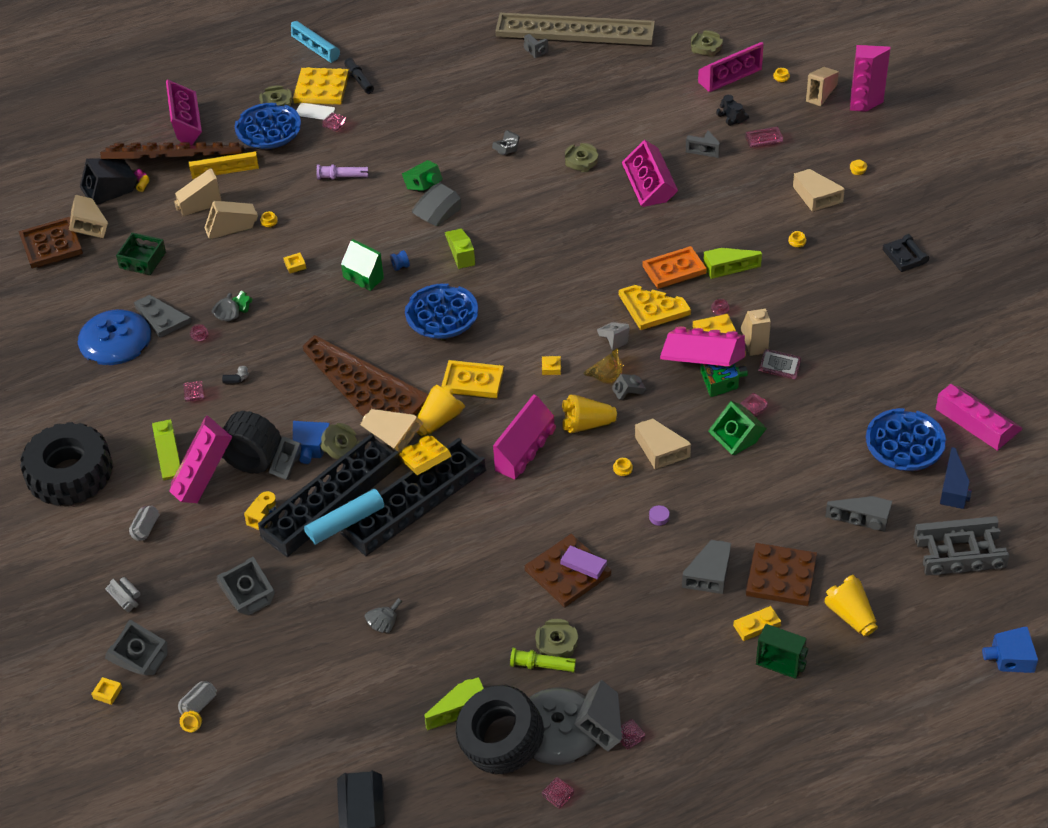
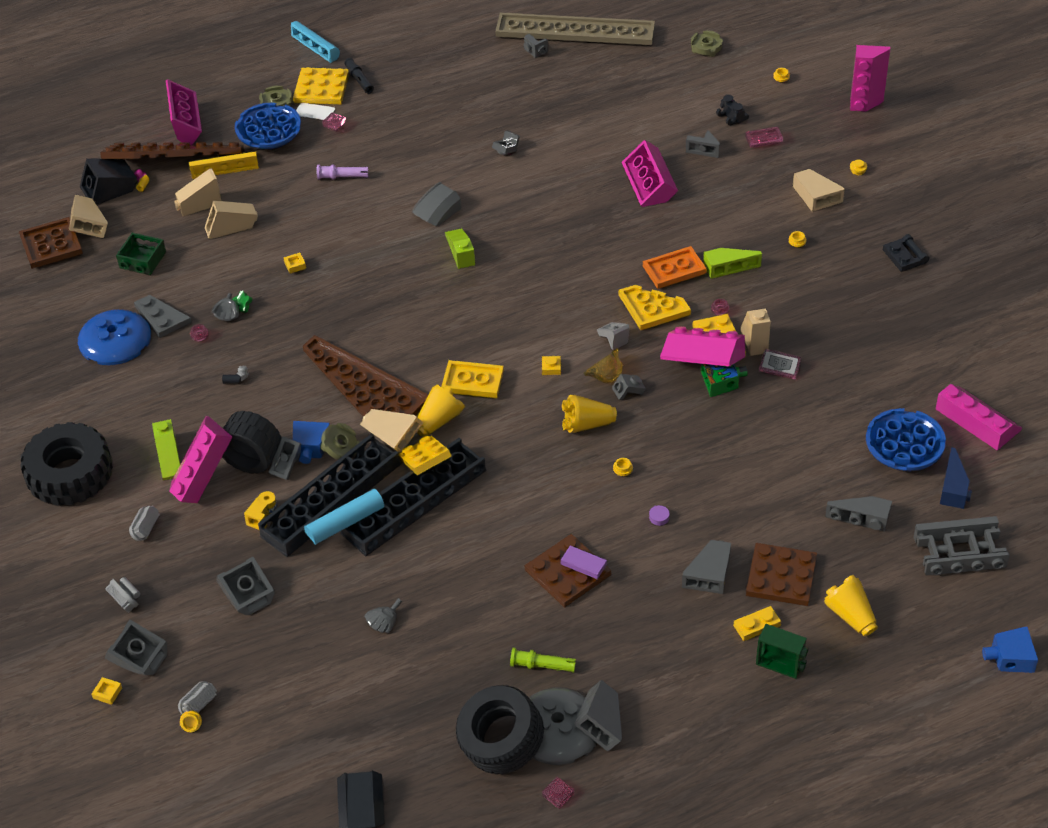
(193, 391): clear pink plate -> none
(268, 219): yellow plate -> none
(362, 265): slope -> none
(399, 260): blue wheel -> none
(422, 176): green torso -> none
(441, 311): blue brick -> none
(449, 707): lime slope -> none
(523, 438): dark pink slope -> none
(561, 648): olive plate -> none
(574, 157): olive plate -> none
(631, 734): clear pink plate -> none
(661, 444): tan slope -> none
(731, 68): dark pink slope -> none
(736, 428): green slope -> none
(755, 404): clear pink plate -> none
(821, 85): tan slope -> none

